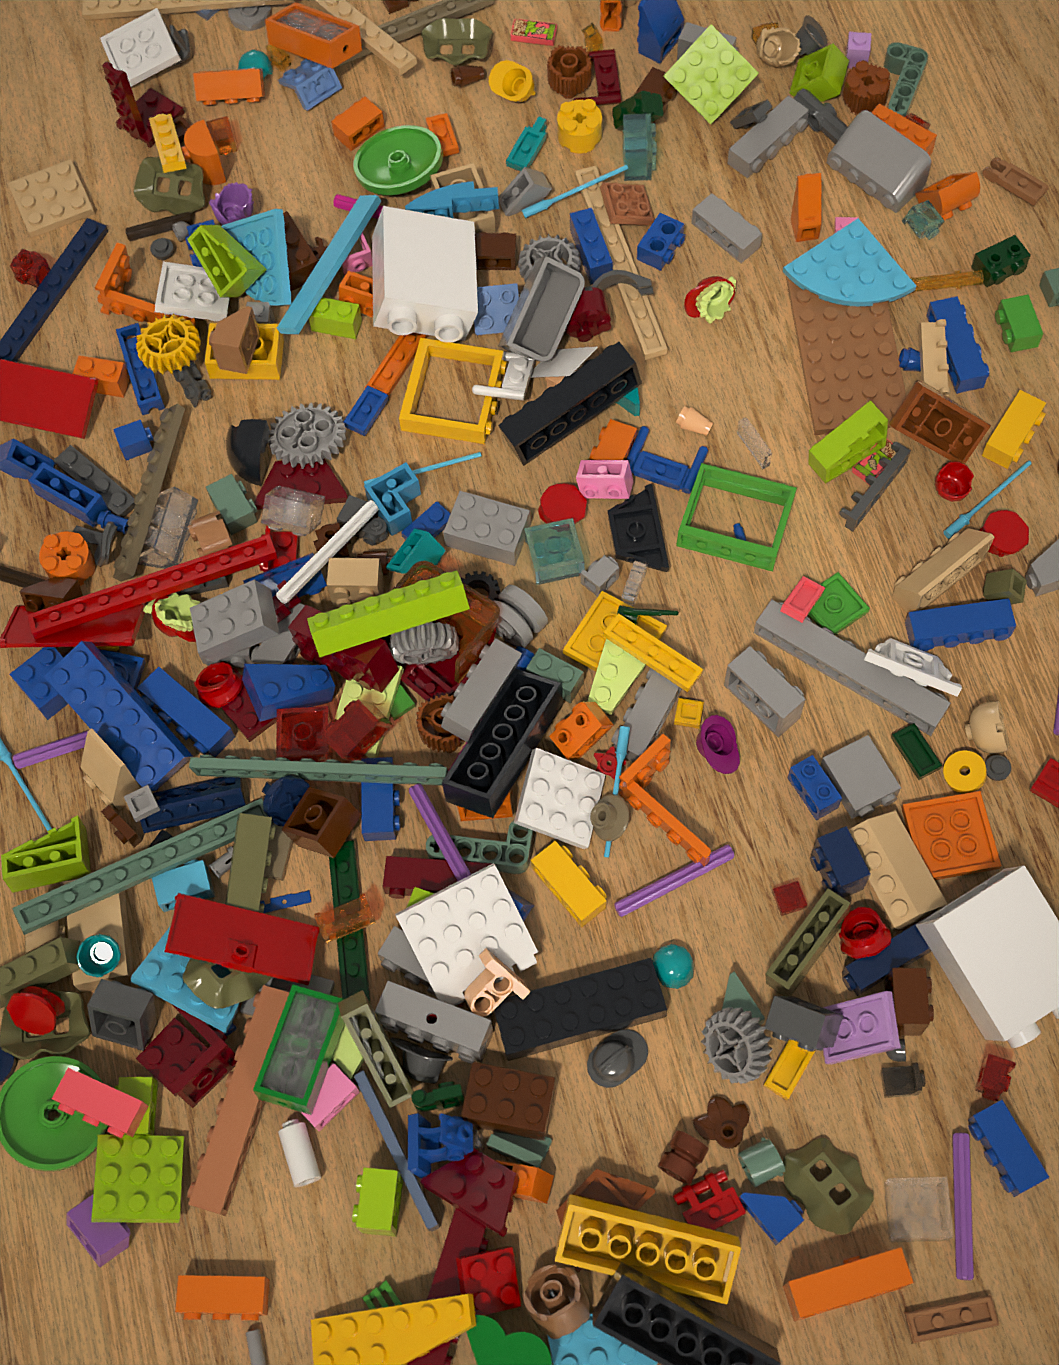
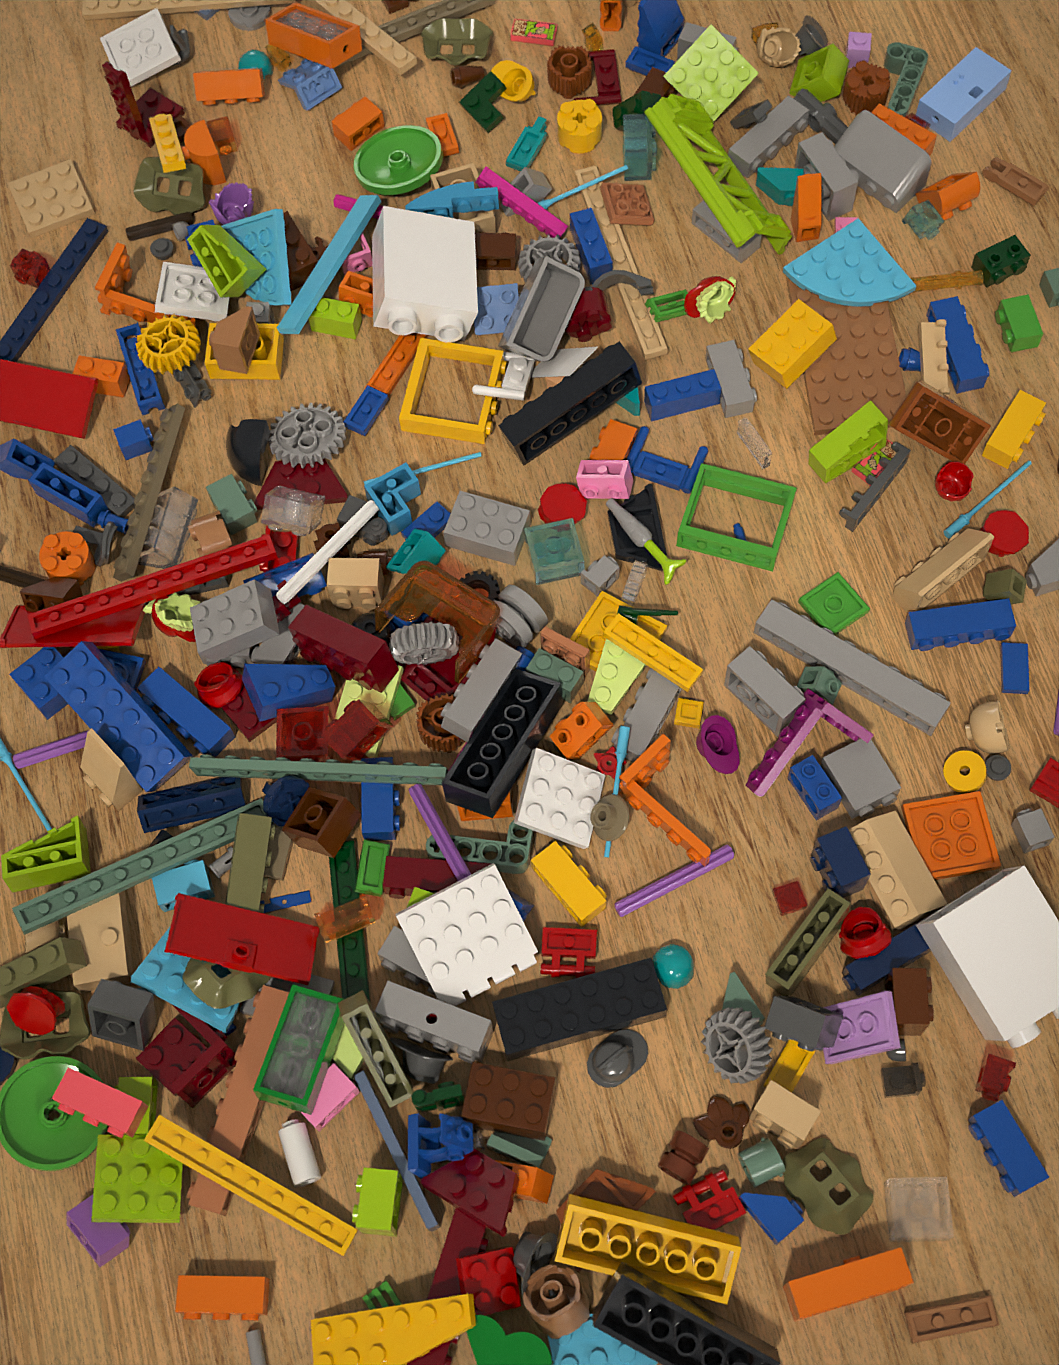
(98, 955): teal hair -> none
(124, 831): reddish brown plate -> none
(142, 803): light grey plate -> none
(250, 1185): none -> yellow plate
(371, 868): none -> bright green tile
(388, 613): lime brick -> none
(480, 99): none -> dark green plate
(493, 992): light nougat tile -> none
(522, 204): none -> dark pink piece
(532, 1254): none -> dark grey piece
(565, 649): none -> nougat tile
(569, 944): none -> red plate
(643, 60): none -> blue plate
(643, 538): none -> piece
(661, 241): blue brick -> none
(668, 311): none -> bright green tile
(682, 395): none -> blue brick
(685, 118): none -> lime piece
(693, 421): light nougat cone -> none
(734, 379): none -> light grey brick
(778, 183): none -> teal slope
(784, 1115): none -> tan brick
(792, 343): none -> yellow brick
(795, 733): none -> magenta bracket
(802, 599): coral tile -> none
(821, 682): none -> sand green brick
(837, 180): none -> light grey brick
(914, 664): white wing -> none
(916, 751): dark green tile -> none
(963, 93): none -> light blue brick
(963, 1206): medium lavender axle -> none
(1014, 668): none -> blue tile
(1032, 830): none -> light grey brick

